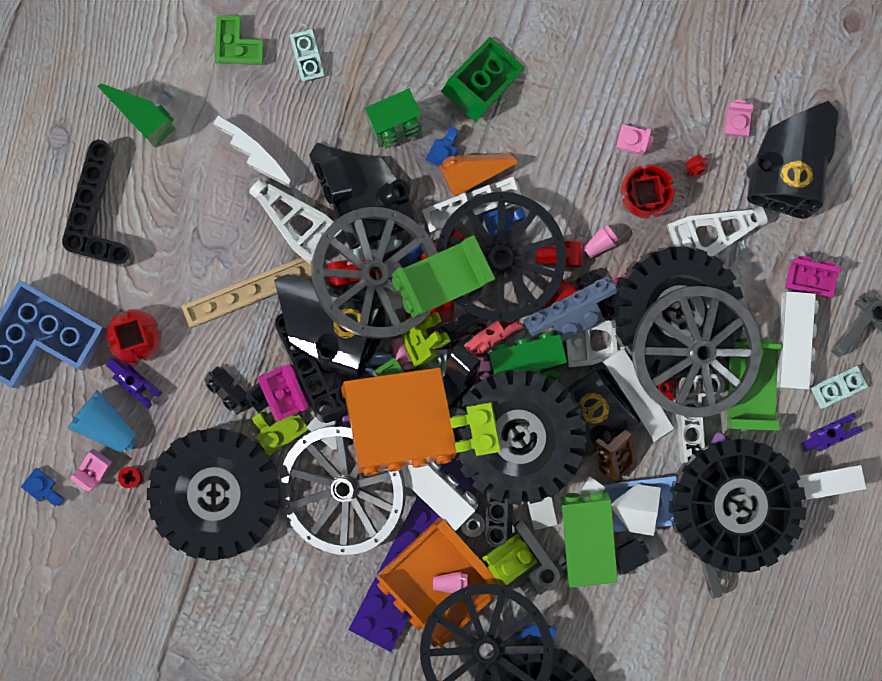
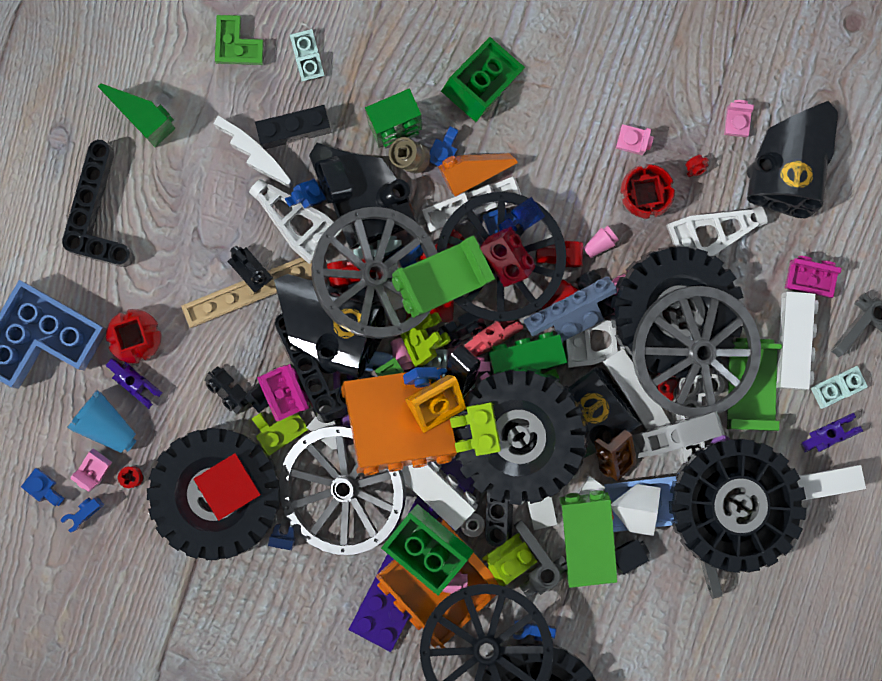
(87, 509): none -> blue plate
(226, 486): none -> red piece
(249, 268): none -> black hinge
(281, 540): none -> dark blue tile
(302, 123): none -> black arch
(307, 194): none -> blue plate
(409, 155): none -> dark tan wheel
(422, 376): none -> blue plate
(427, 549): none -> green brick
(436, 402): none -> light orange slope
(504, 259): none -> dark red brick
(526, 215): none -> clear blue plate
(677, 435): none -> light grey slope

